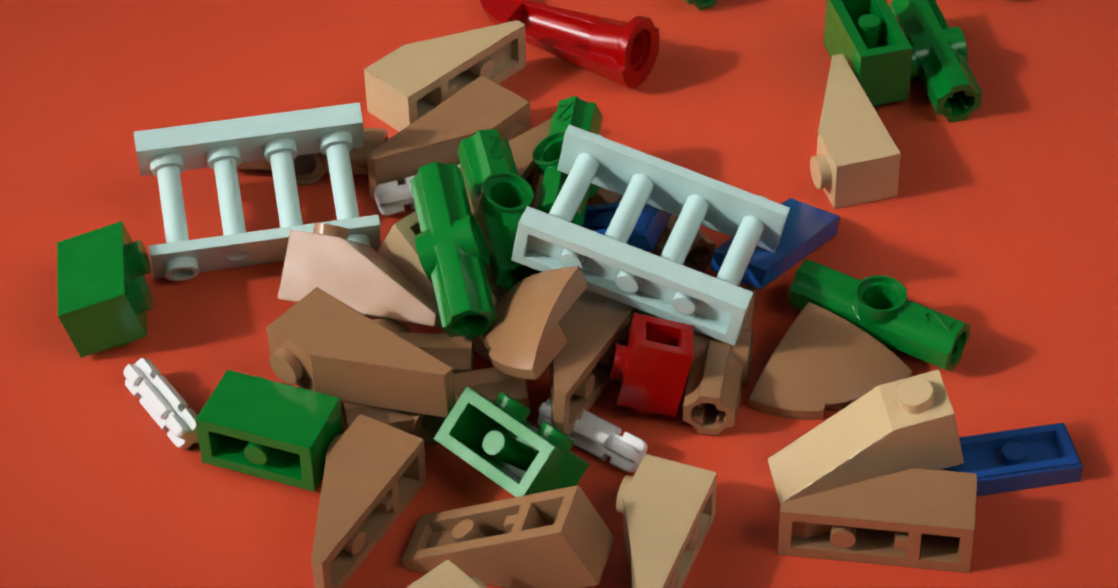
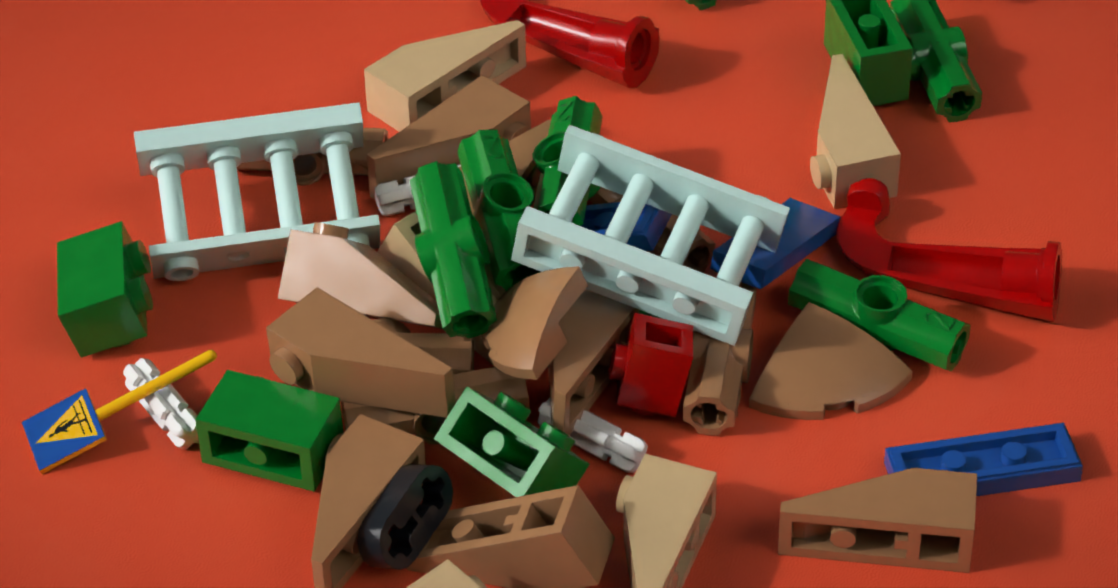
(75, 425): none -> piece
(409, 520): none -> black beam
(876, 435): tan slope -> none
(994, 277): none -> red animal

